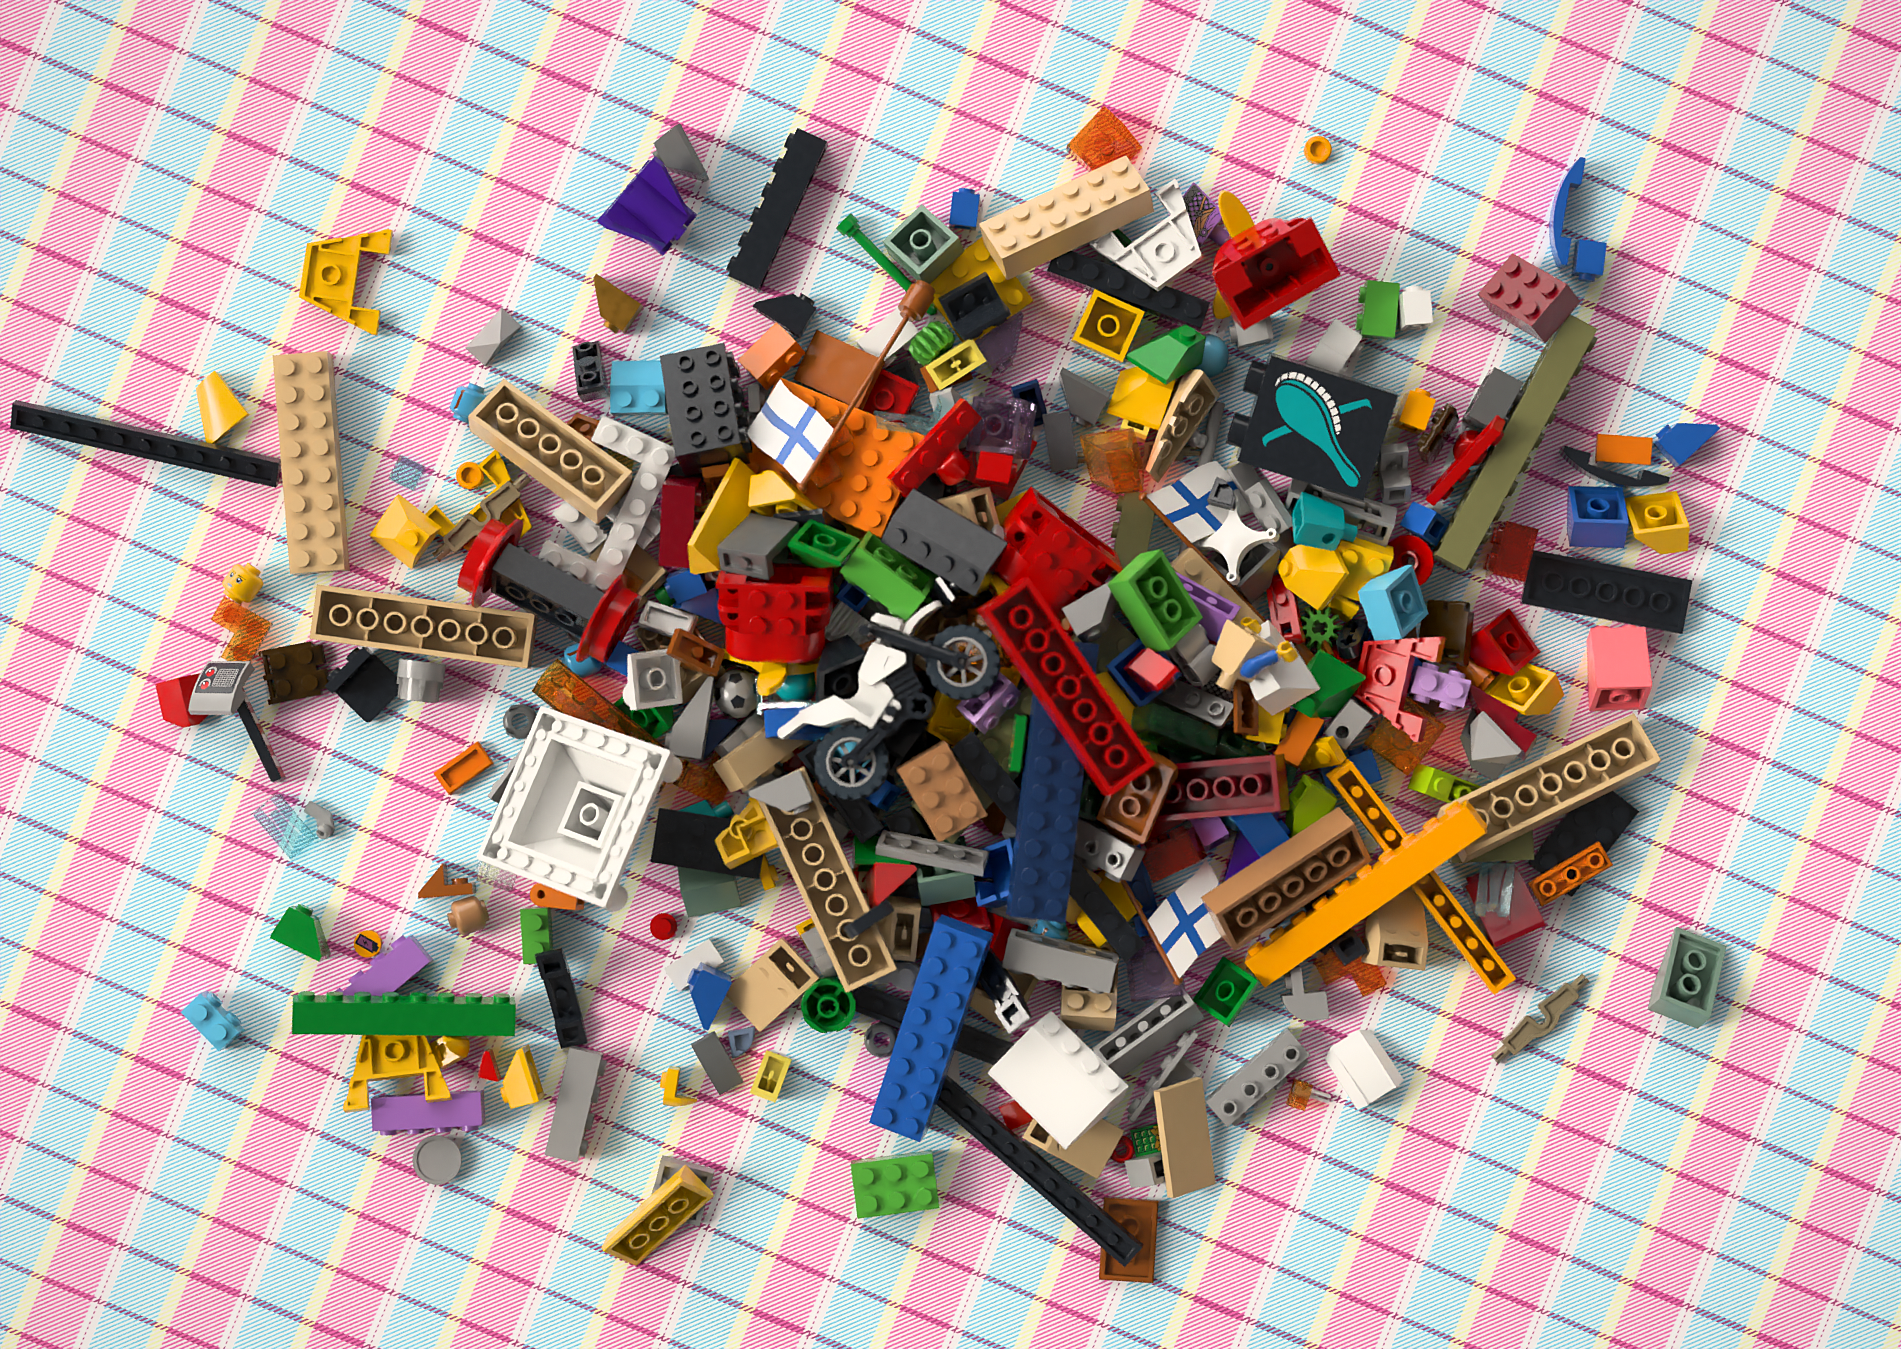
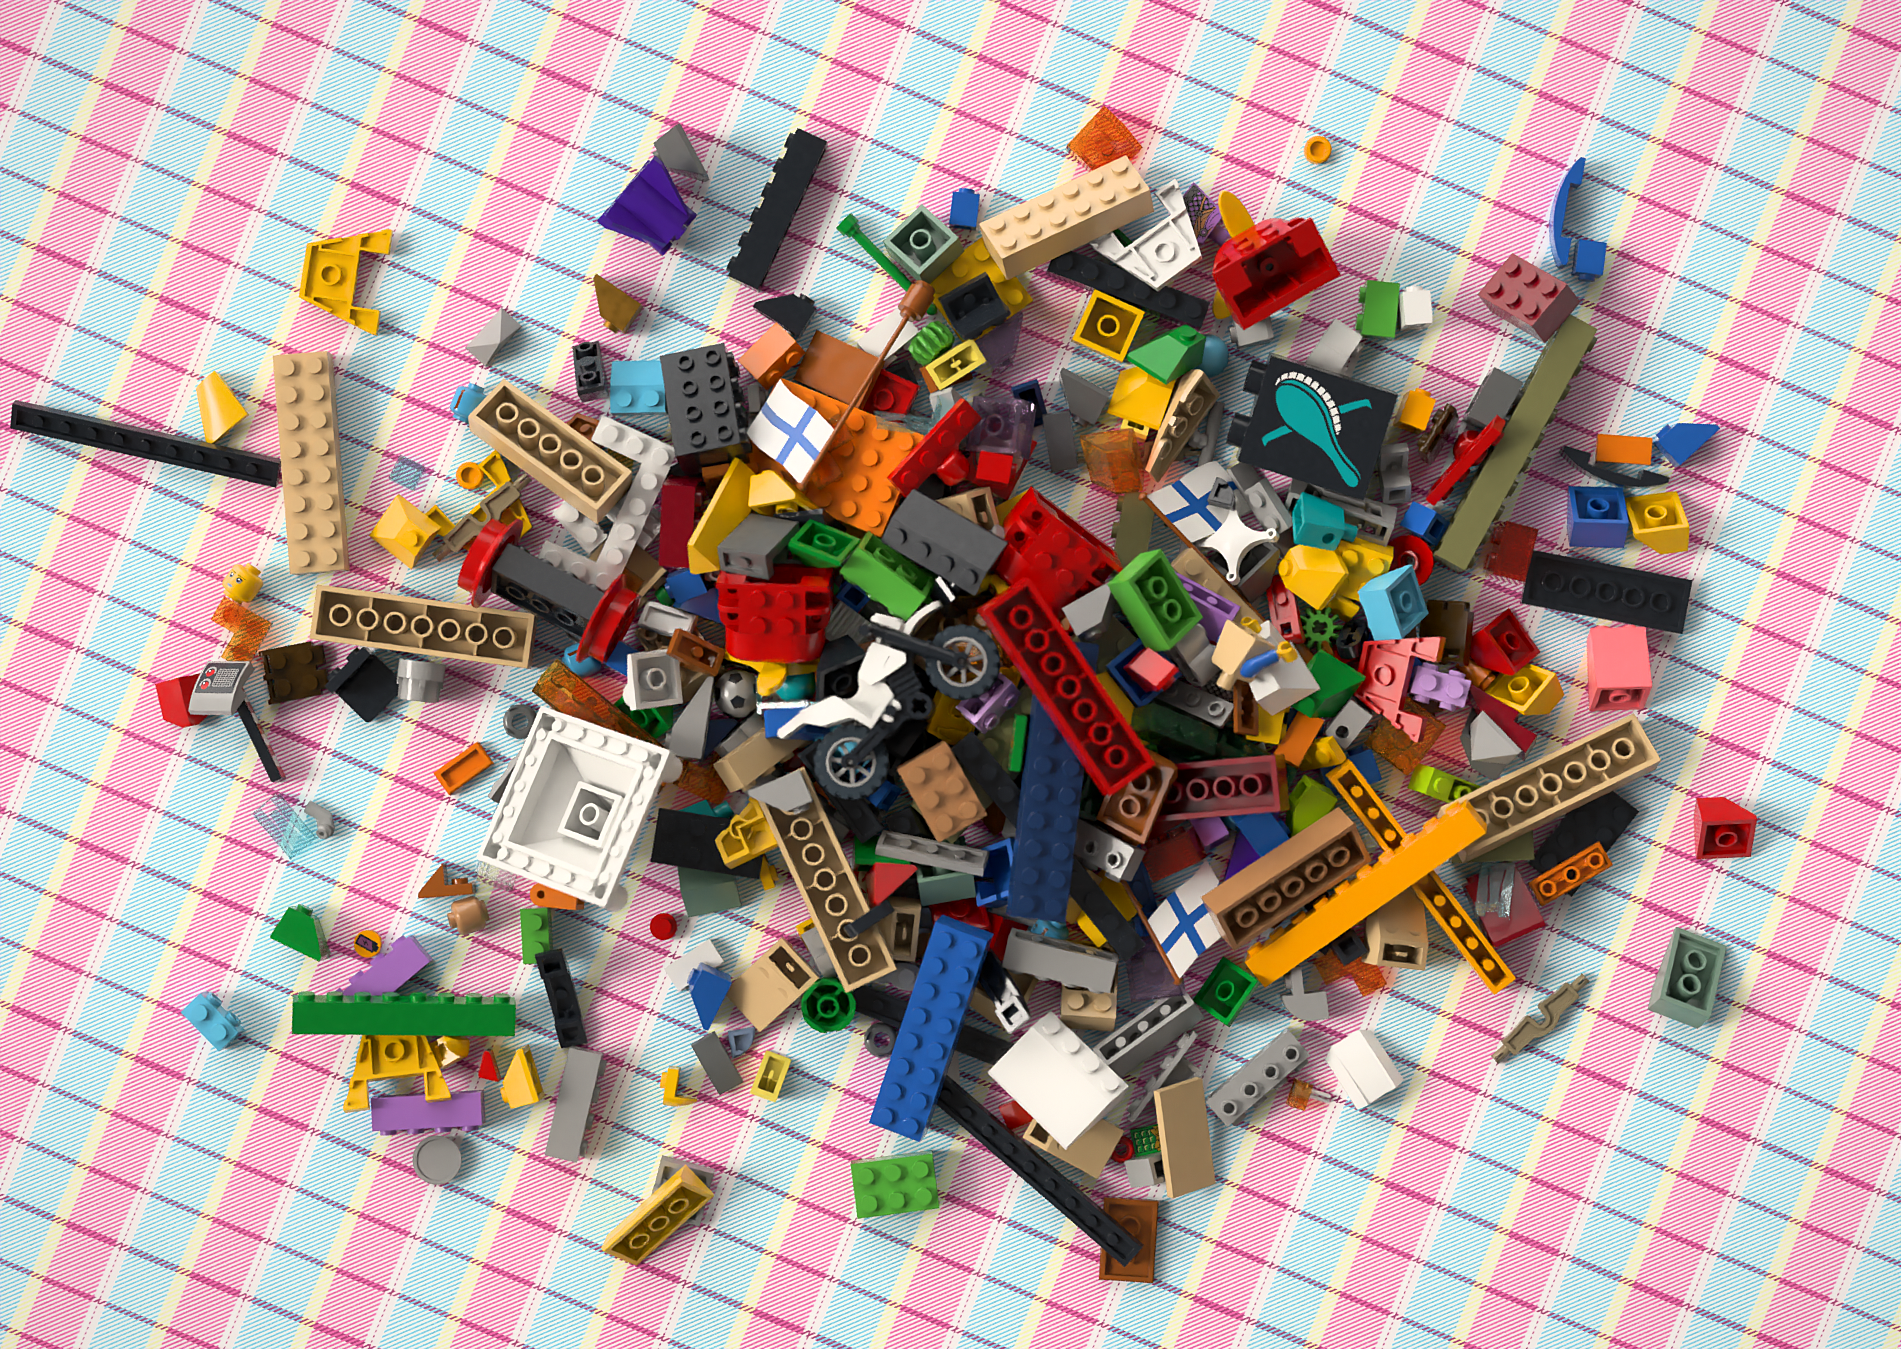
(1722, 829): none -> red slope

